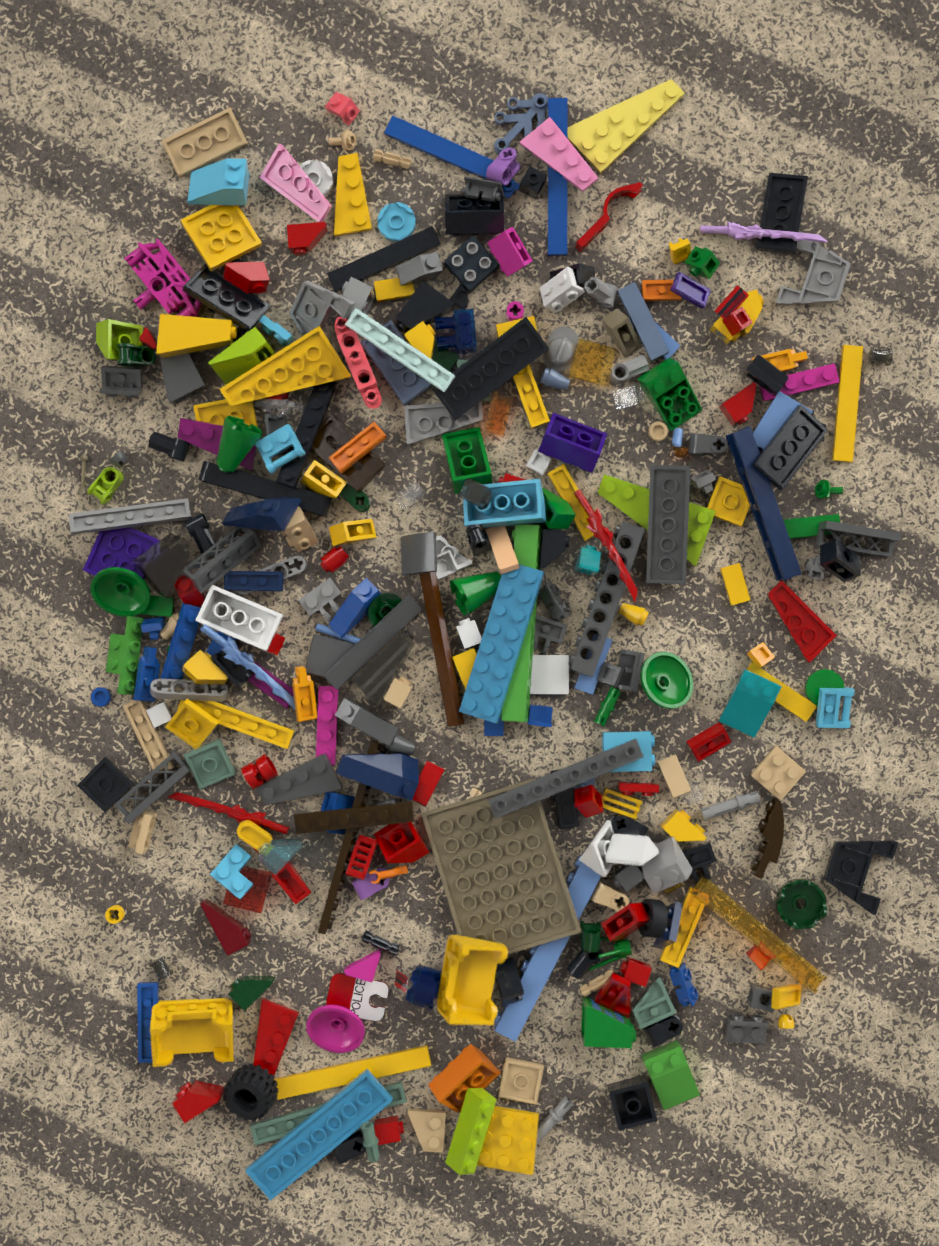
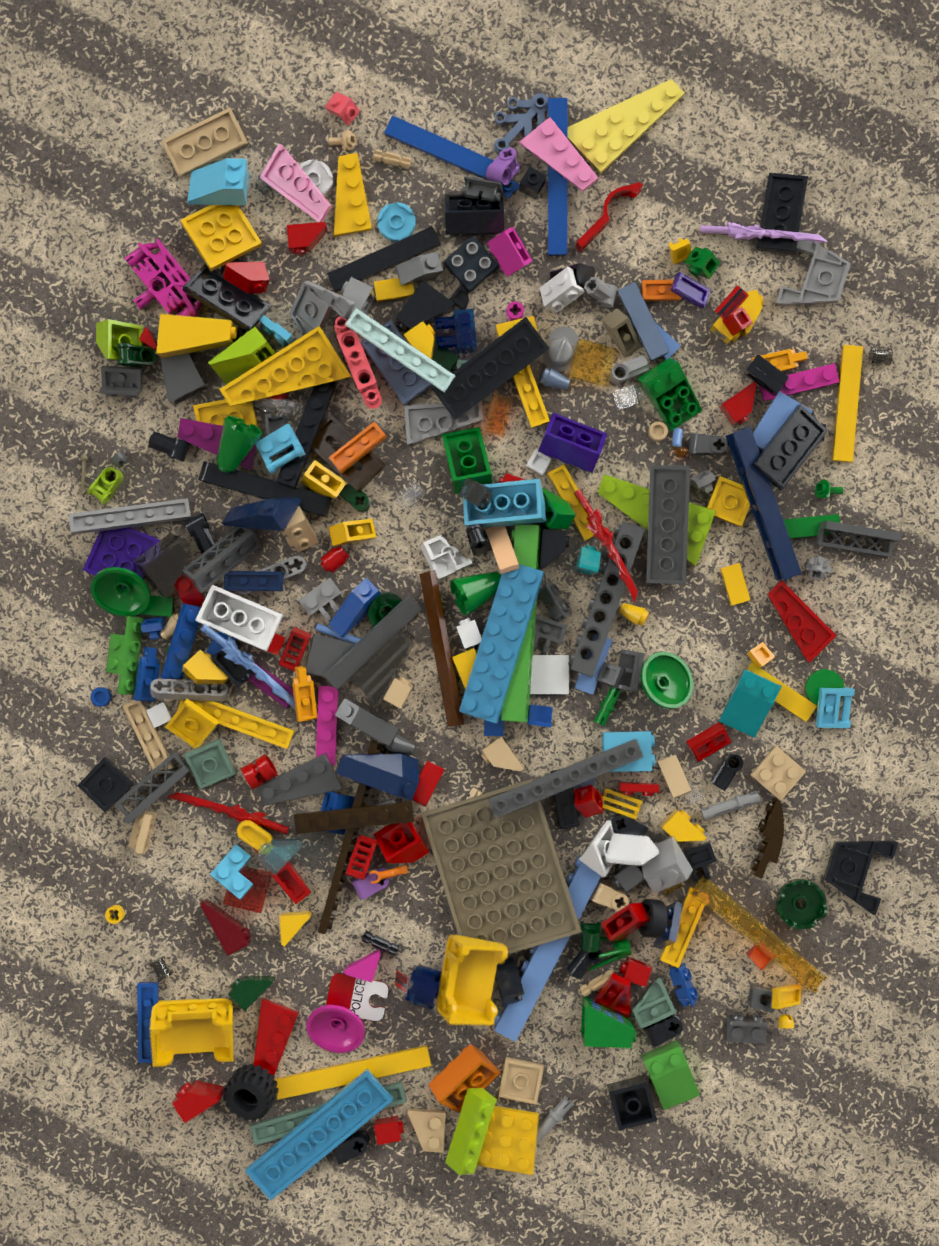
(291, 923): none -> yellow slope
(301, 634): none -> red slope
(370, 1141): sand green axle -> none
(418, 553): dark grey slope -> none
(500, 755): none -> tan slope
(726, 773): none -> black piece
(840, 560): black brick -> none

